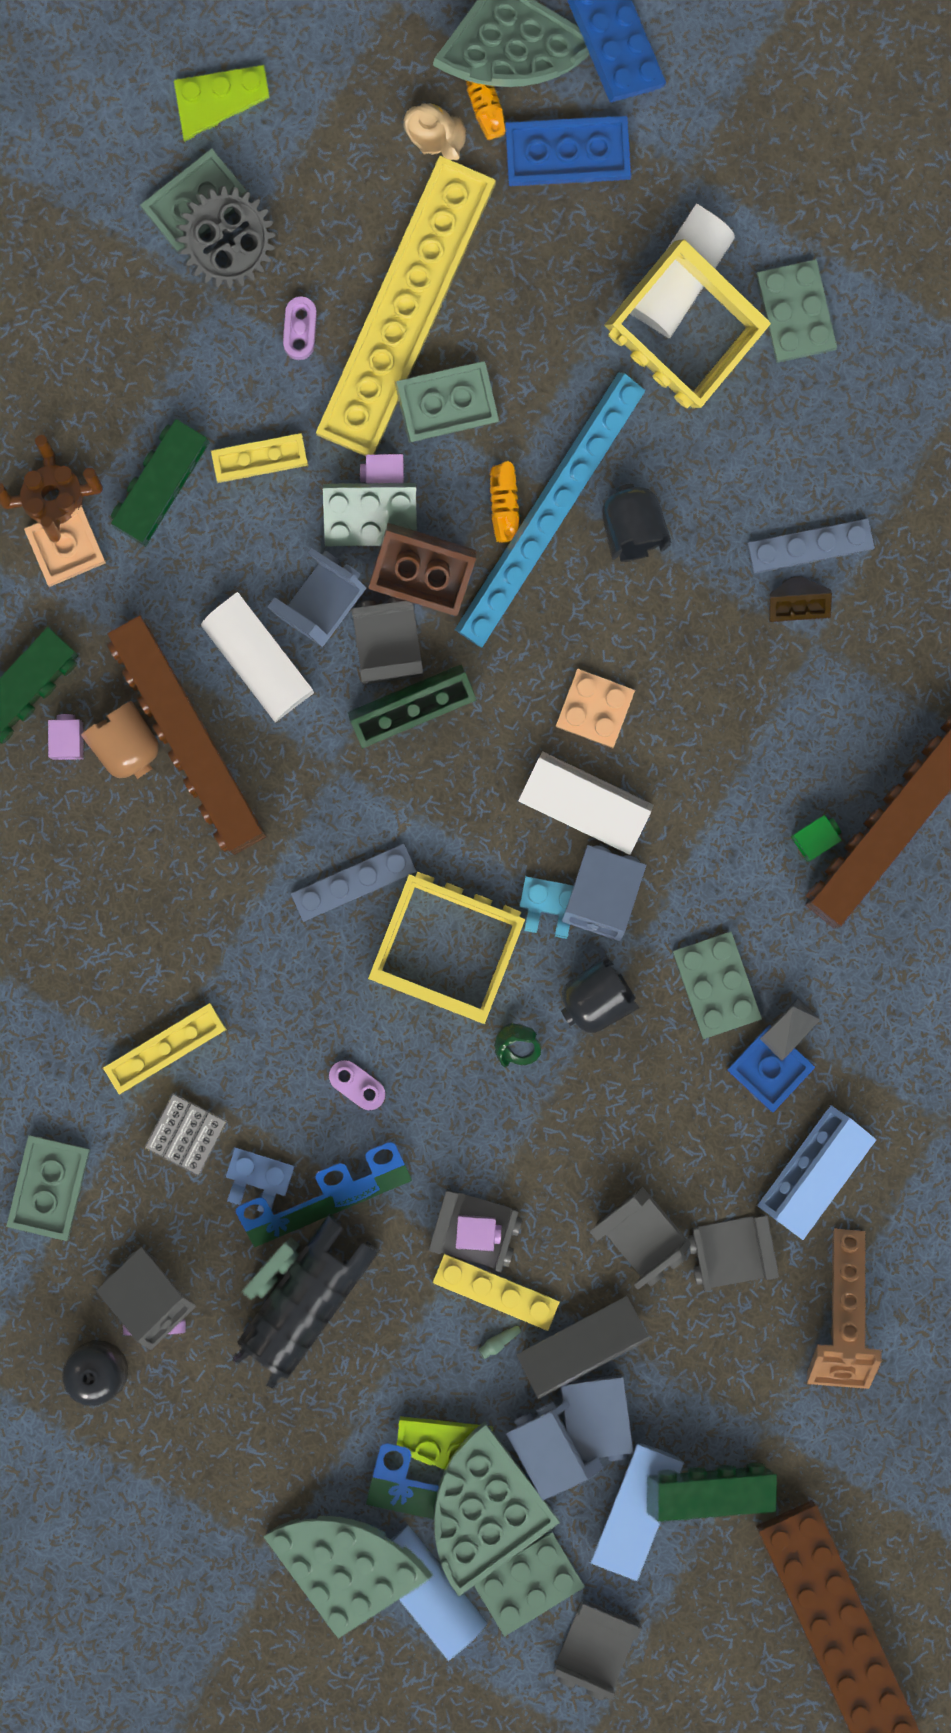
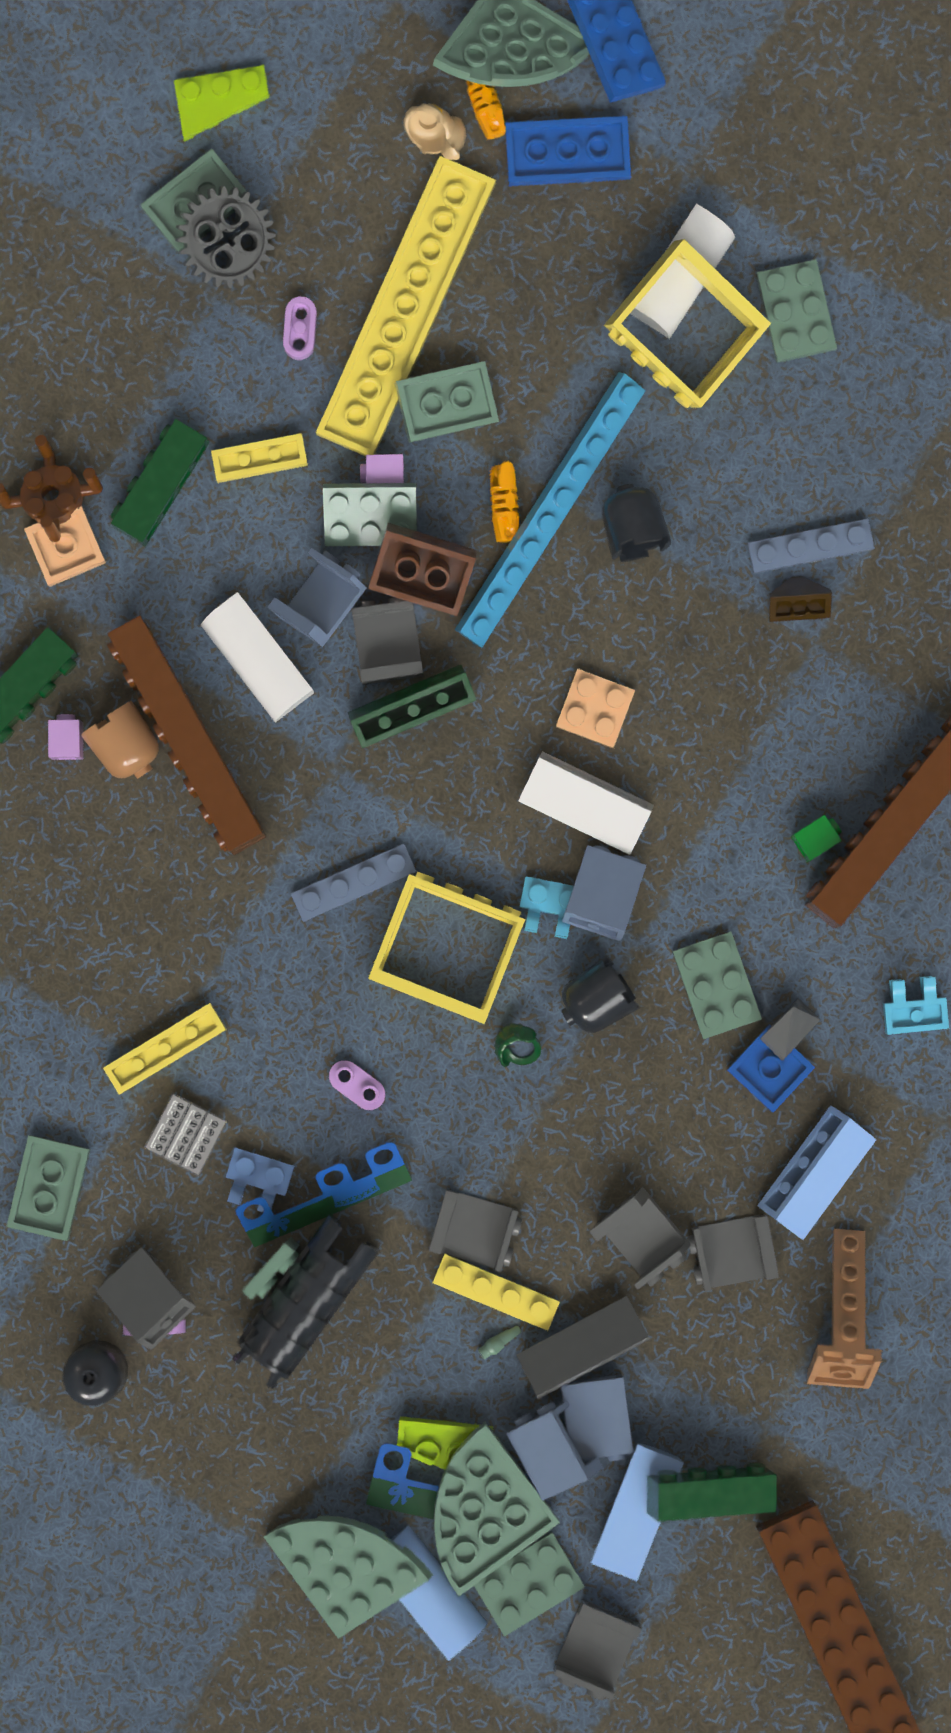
(477, 1233): lavender brick -> none
(918, 1014): none -> medium azure plate

